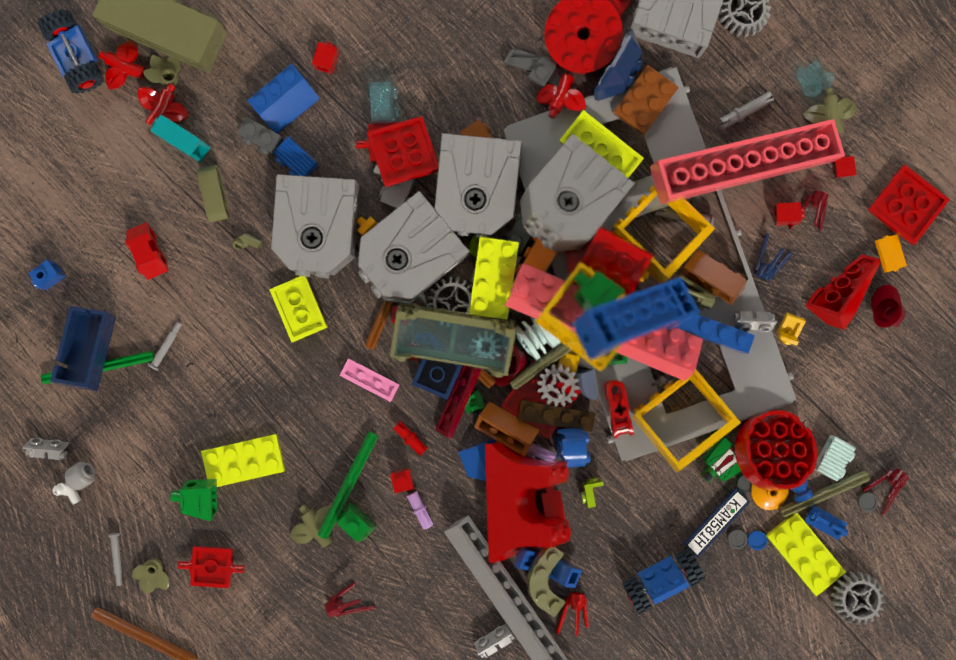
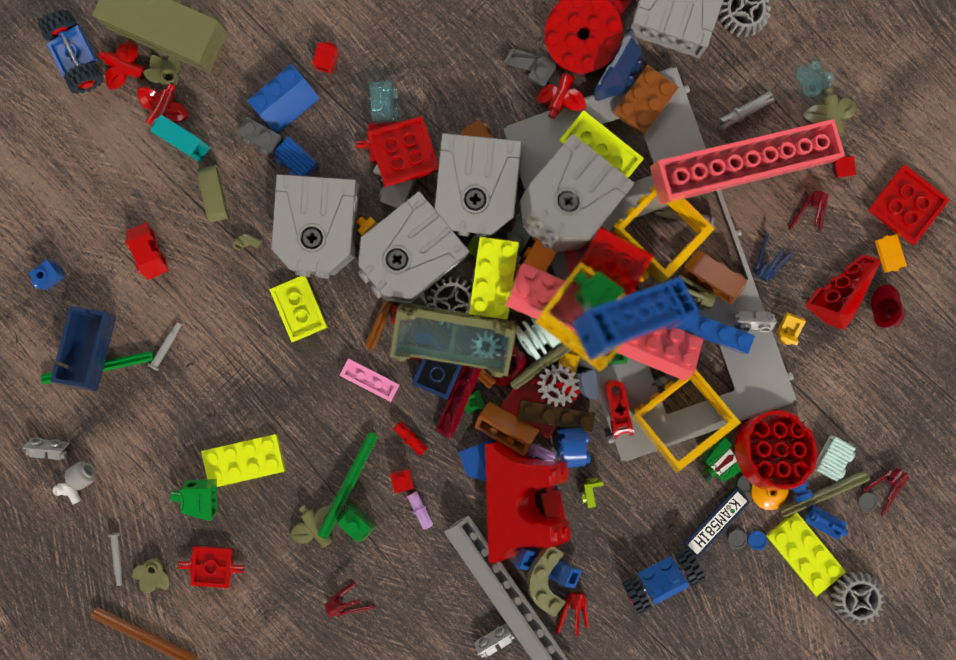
(788, 213): red brick -> none

